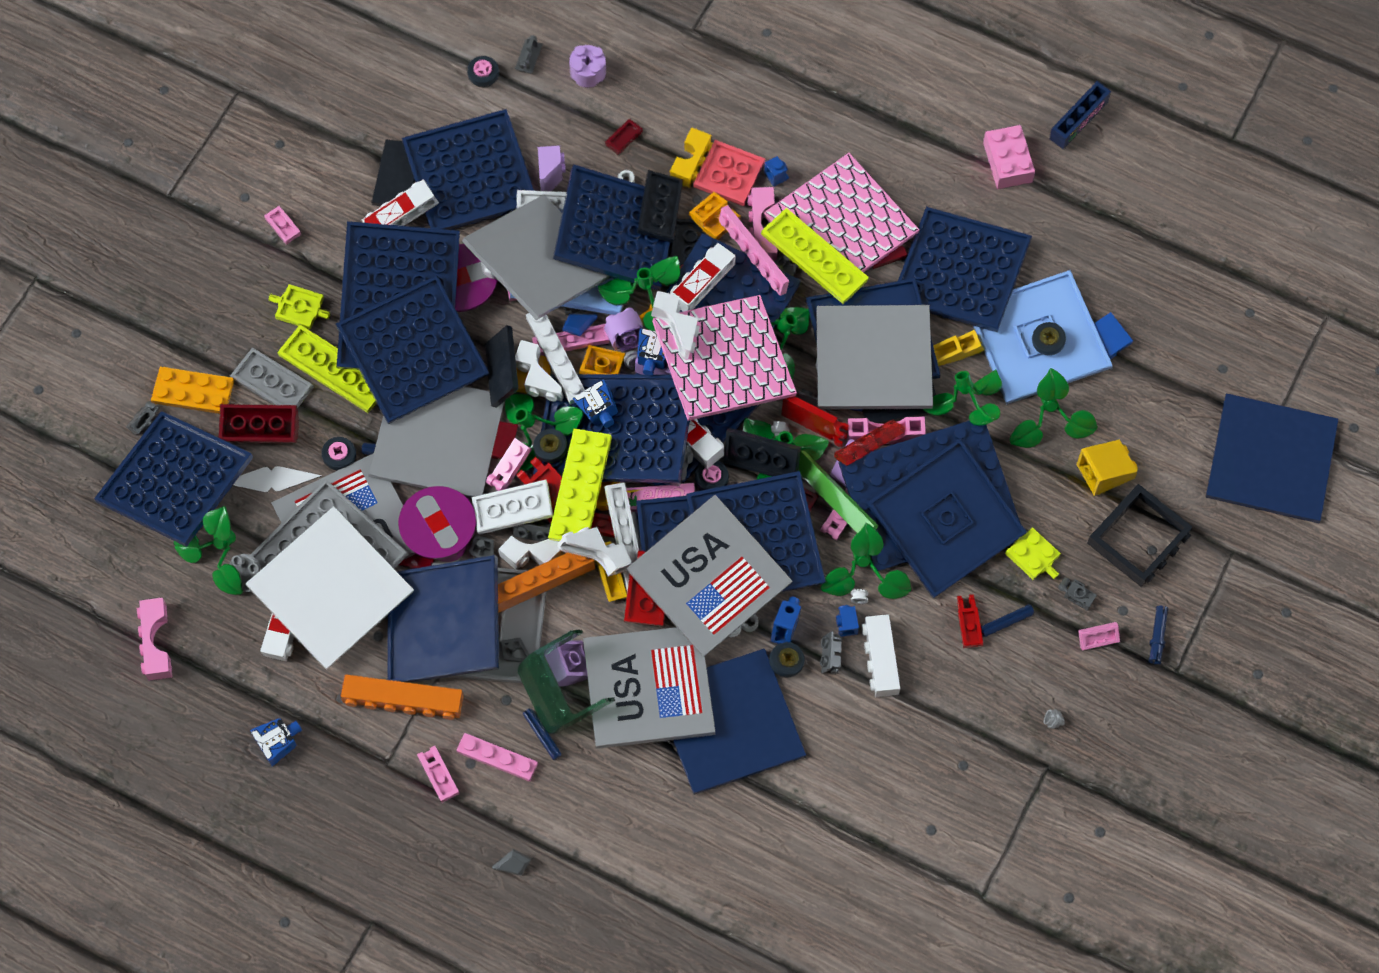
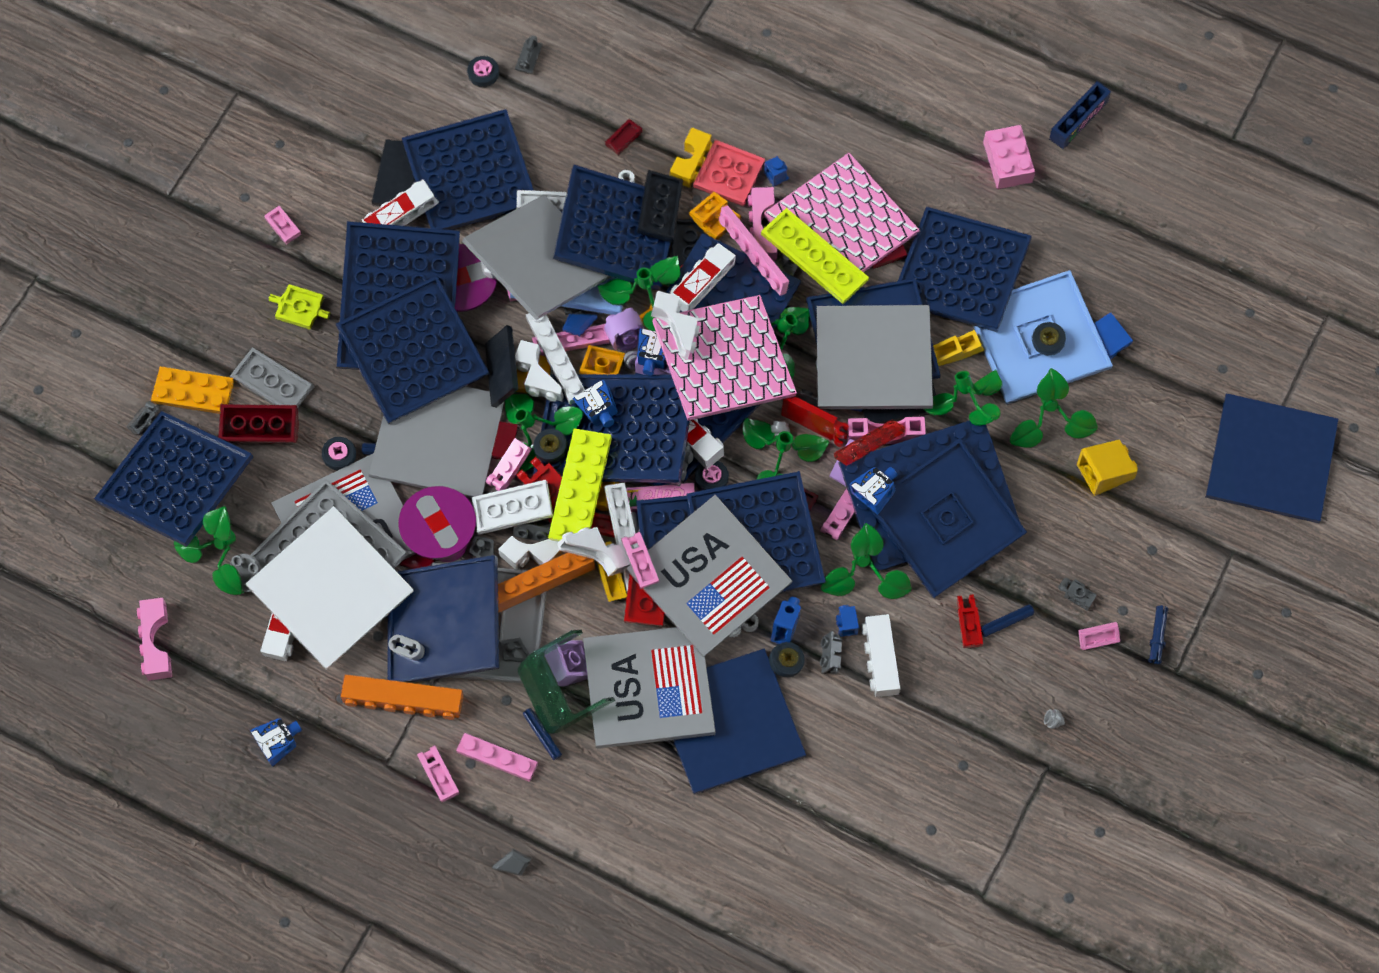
(278, 478): white sticker -> none
(319, 361): neon yellow plate -> none
(404, 651): none -> light grey beam
(550, 167): lavender slope -> none
(587, 65): lavender brick -> none
(640, 560): none -> bright pink plate
(760, 453): black tile -> none
(833, 493): bright green tile -> none
(859, 597): white bush -> none
(874, 488): none -> torso
(1034, 554): neon yellow plate -> none
(1140, 578): black window -> none

